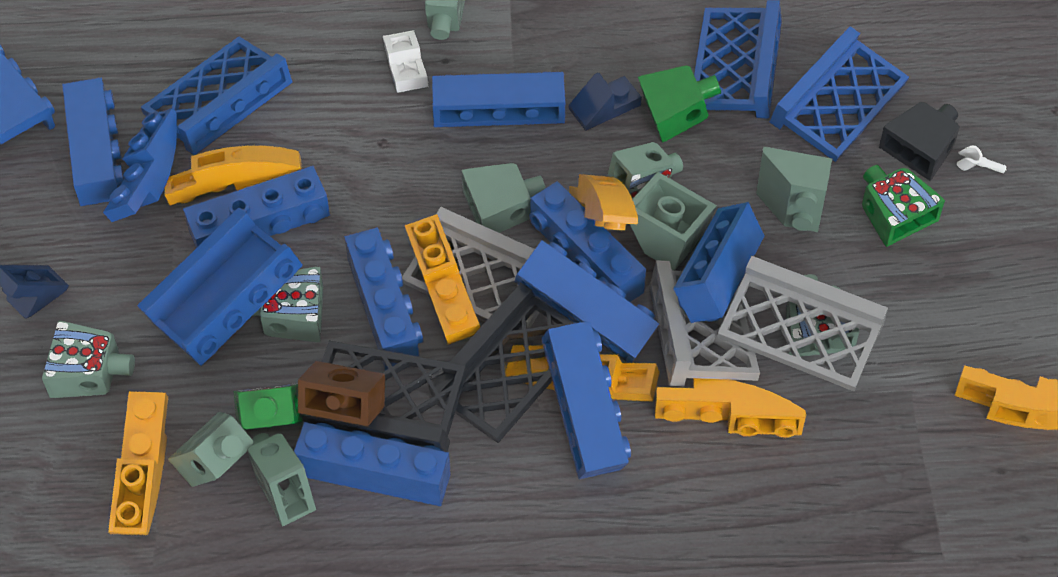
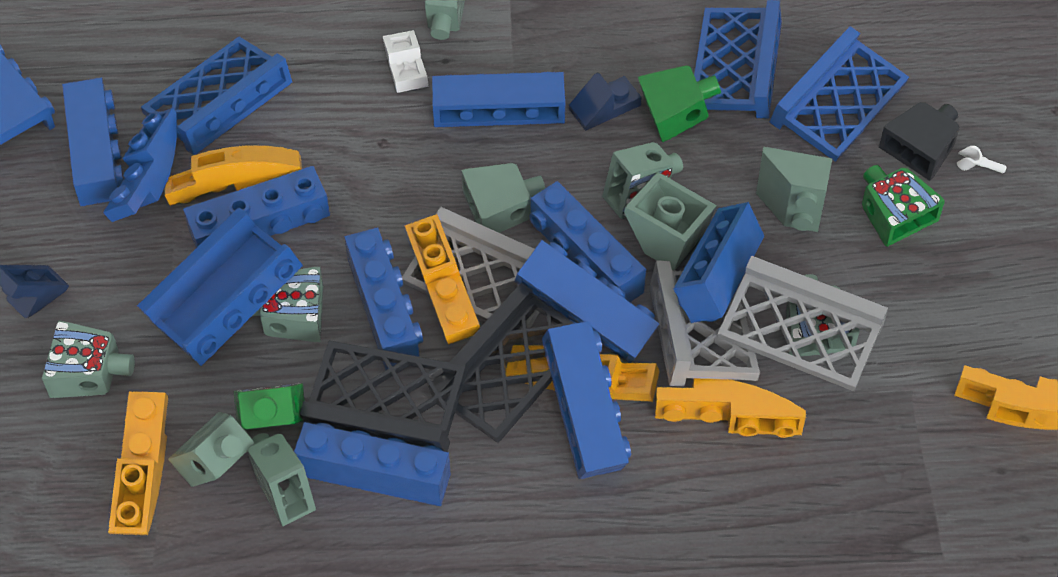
(341, 393): reddish brown brick -> none
(605, 201): light orange slope -> none

